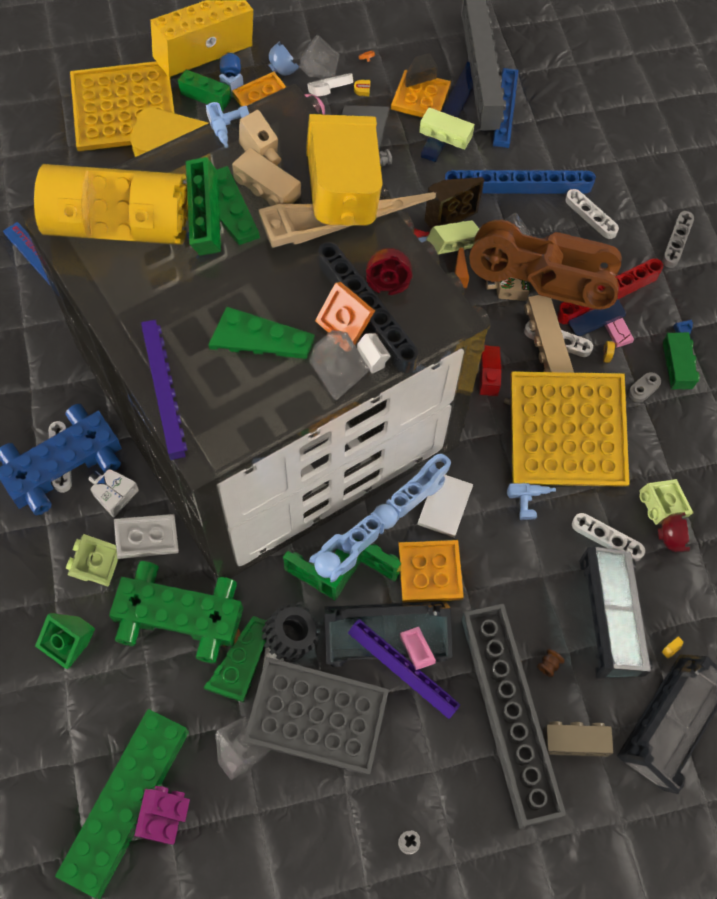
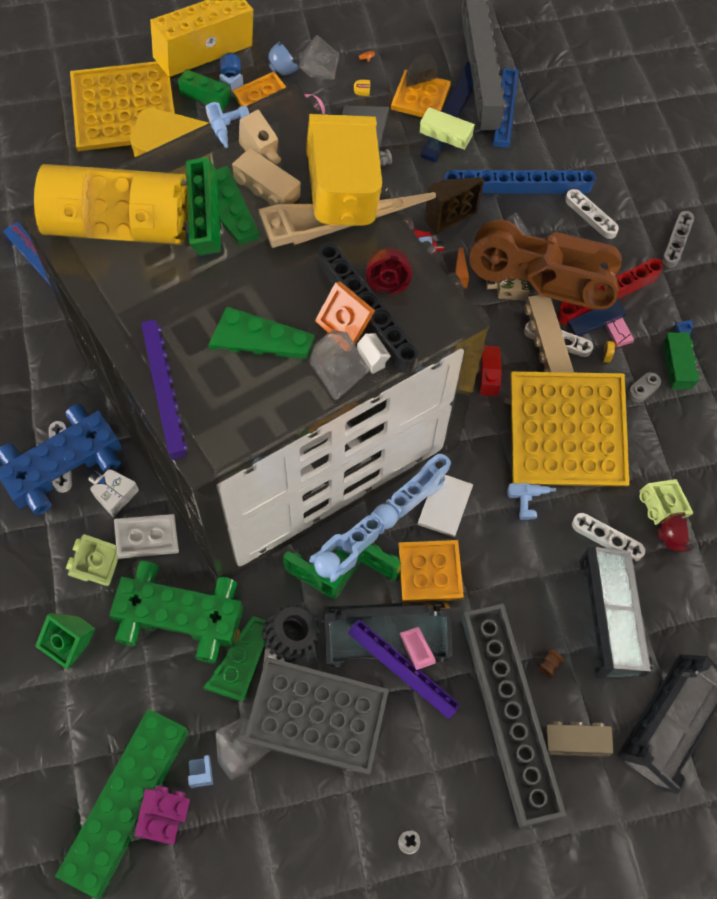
(200, 772): none -> light blue panel
(323, 87): white beam -> none
(453, 236): yellowish green brick -> none
(673, 647): yellow tile -> none

